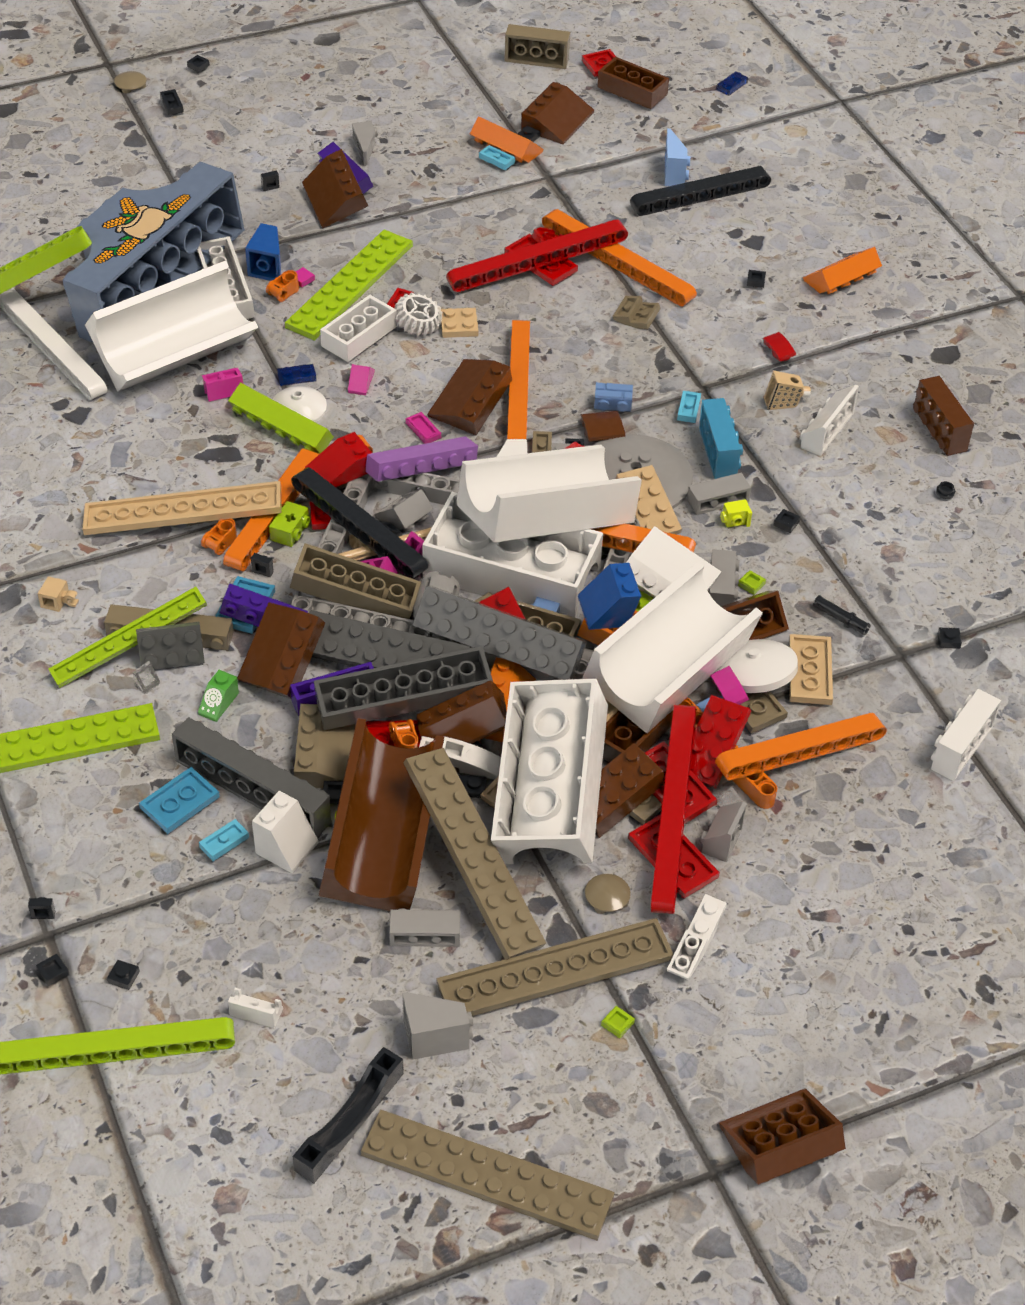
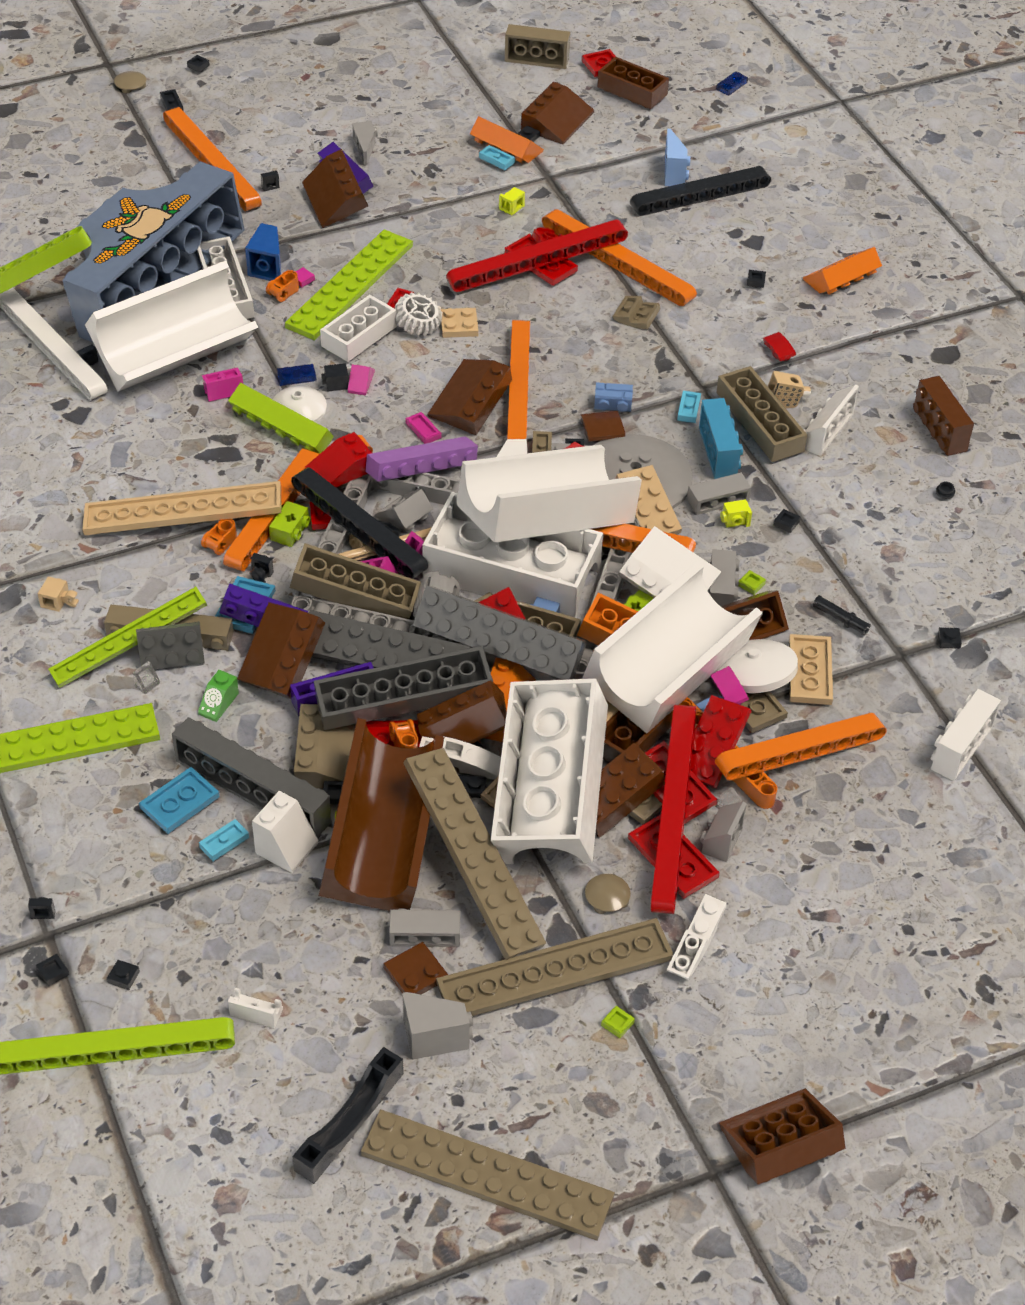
(88, 354): none -> black plate
(208, 153): none -> orange beam
(258, 574): none -> black plate
(335, 377): none -> black brick
(415, 970): none -> reddish brown plate
(512, 201): none -> neon yellow brick
(610, 597): blue slope -> none
(761, 414): none -> dark tan brick

